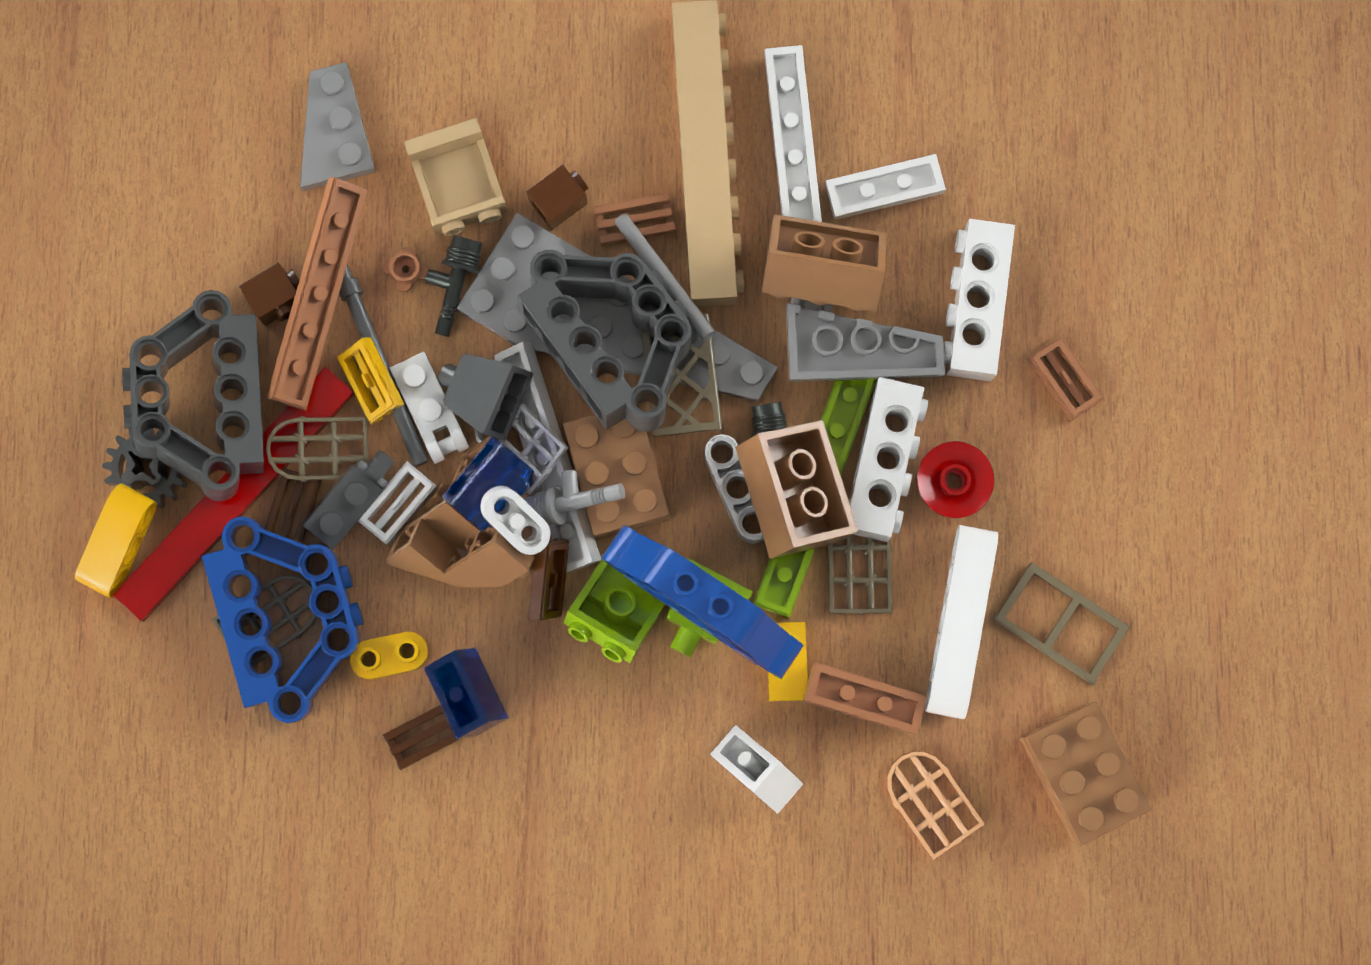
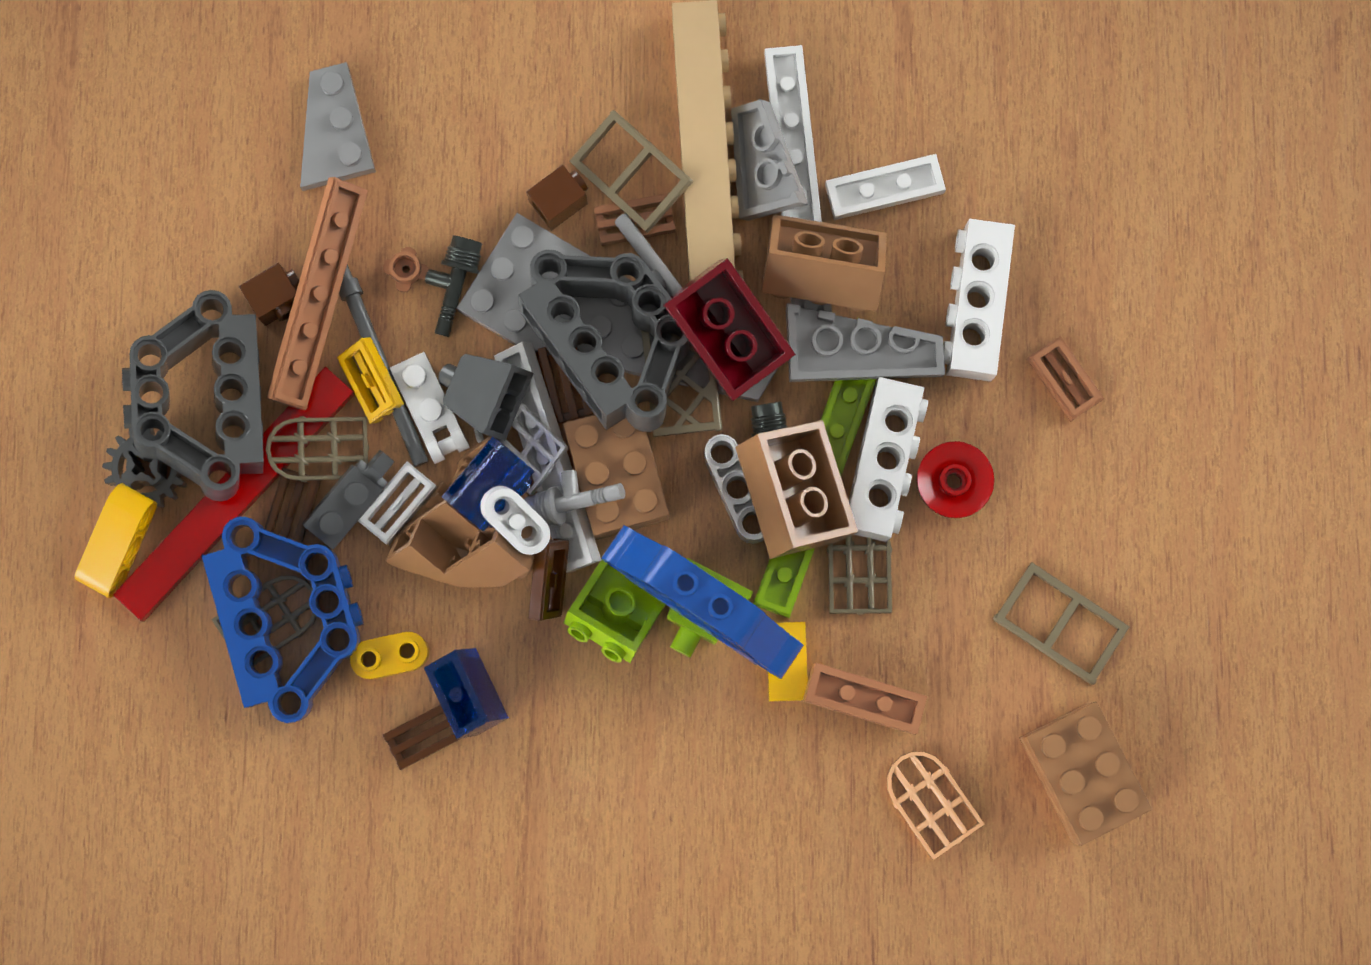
(456, 177): tan panel -> none
(553, 391): none -> reddish brown tile
(635, 165): none -> dark tan window
(729, 328): none -> dark red slope
(756, 769): white slope -> none
(763, 165): none -> light grey wing
(961, 622): white beam -> none

